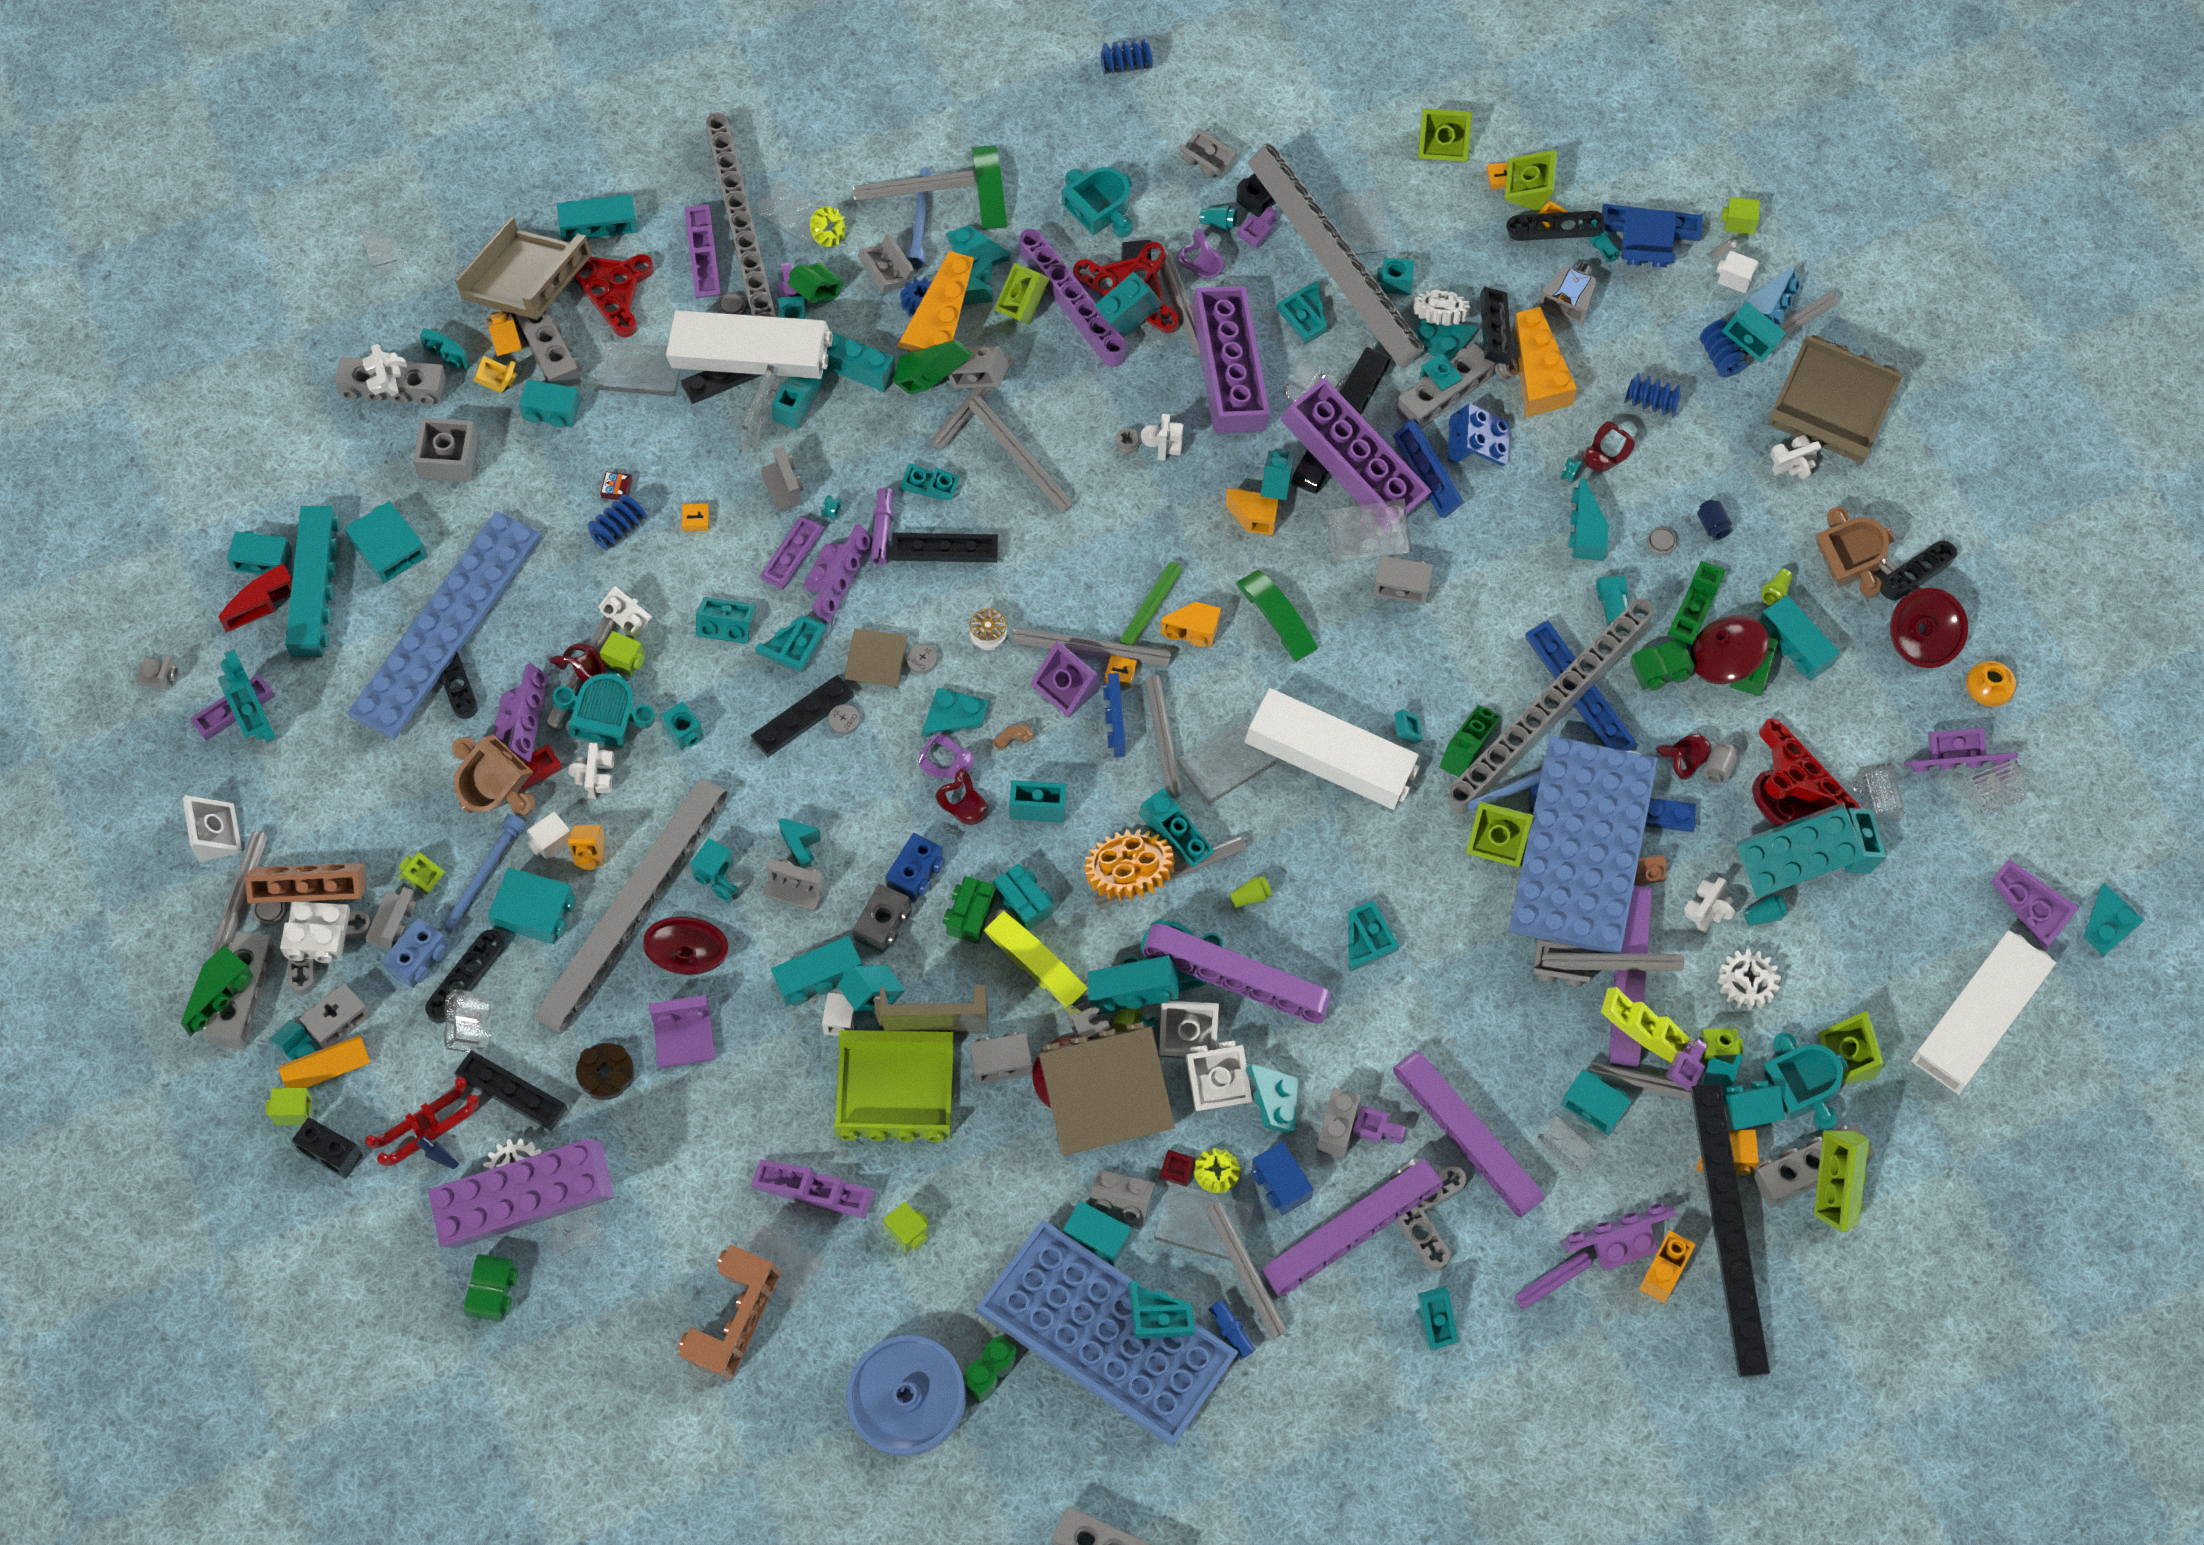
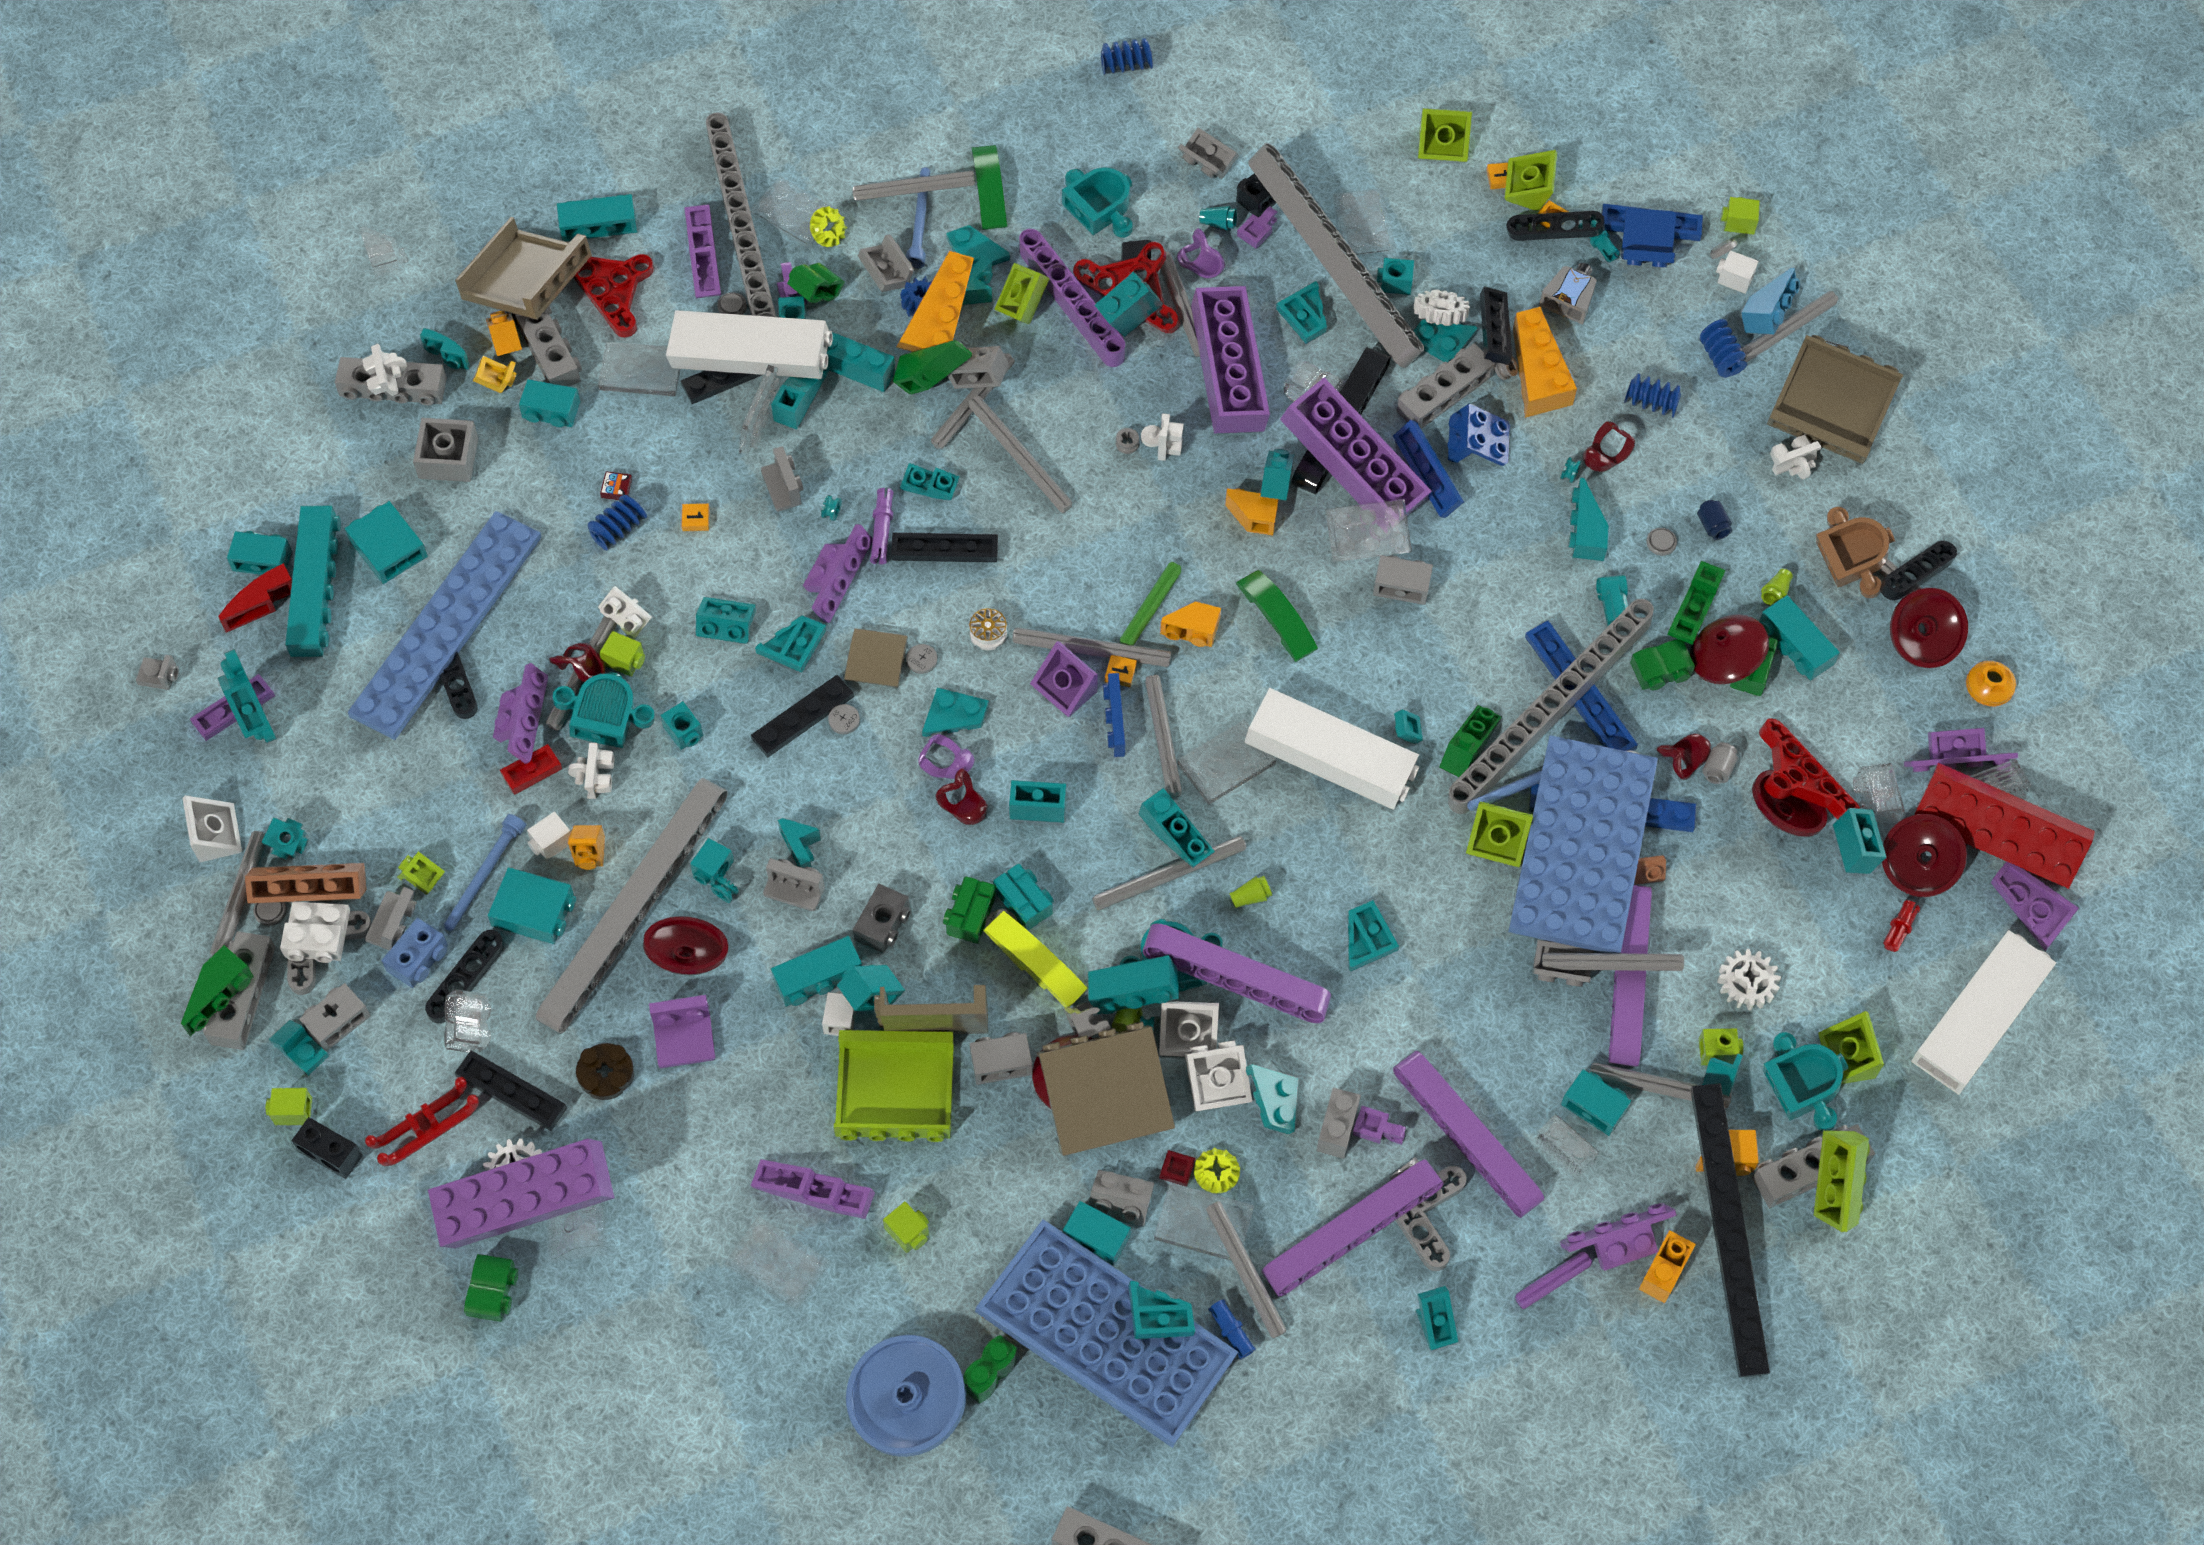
(278, 830): none -> teal brick
(324, 1064): light orange tile -> none
(436, 1152): dark blue bar -> none
(490, 776): medium nougat piece -> none
(725, 1356): nougat plate -> none
(792, 552): medium lavender tile -> none
(915, 866): blue brick -> none
(1012, 732): medium nougat arm -> none
(1129, 865): light orange gear -> none
(1281, 1178): blue brick -> none
(1441, 372): teal bracket -> none
(1643, 1026): neon yellow slope -> none
(1686, 1066): medium lavender plate -> none
(1714, 906): white hips -> none
(1753, 332): teal brick -> none
(1753, 1105): teal brick -> none
(1766, 911): teal cone -> none
(1800, 850): teal brick -> none
(1901, 926): none -> red axle
(1904, 853): none -> dark red dish
(2007, 825): none -> red brick
(2110, 921): teal wing -> none

